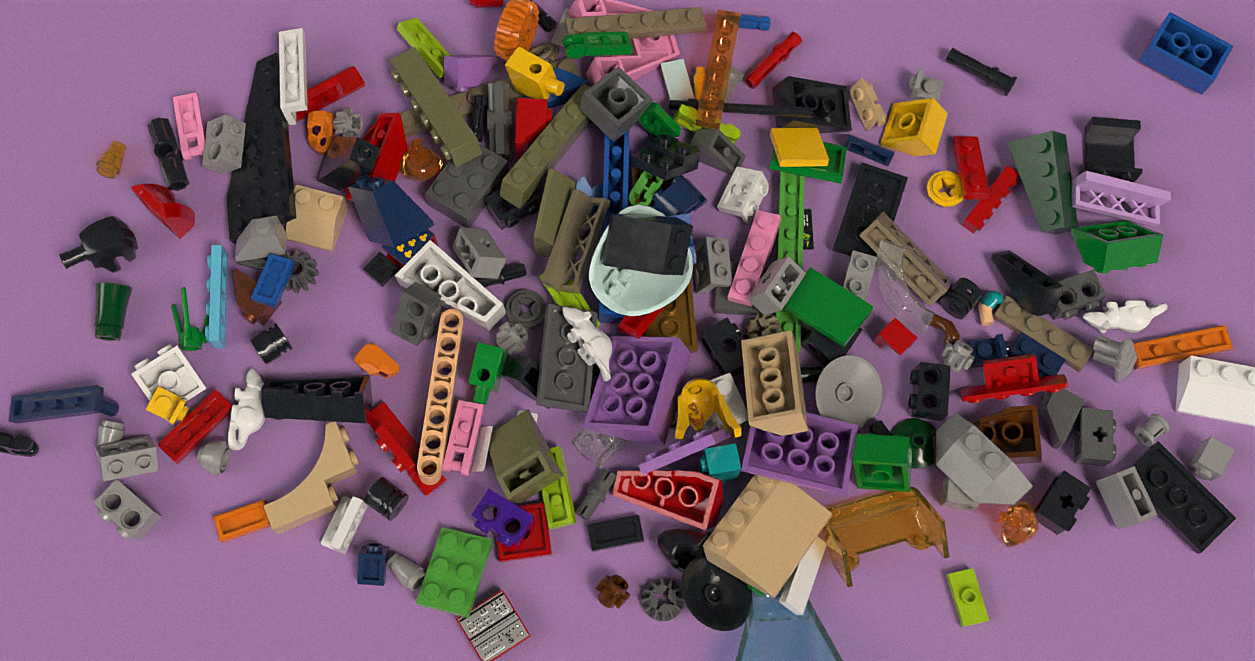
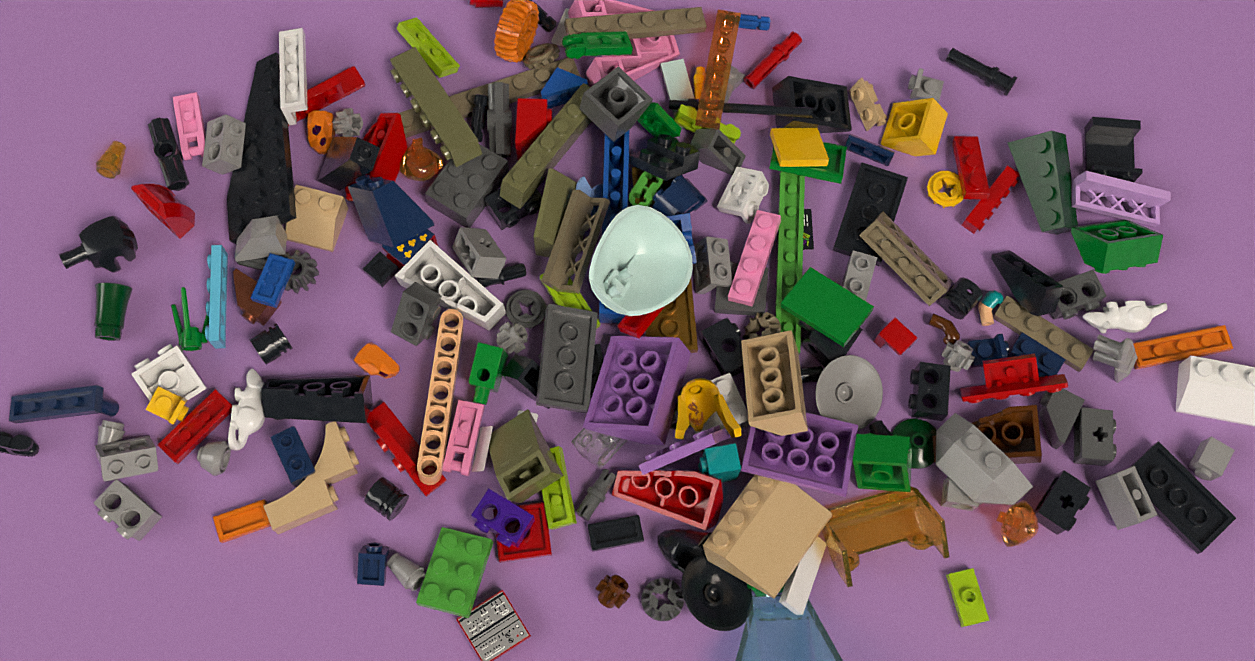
(293, 455): none -> dark blue bracket
(344, 524): white bracket -> none
(466, 70): medium lavender slope -> none
(532, 75): yellow torso -> none
(594, 343): white animal -> none
(647, 243): black slope -> none
(776, 286): light grey brick -> none
(896, 292): clear tile -> none
(1152, 430): light grey bush -> none
(1186, 53): blue brick -> none

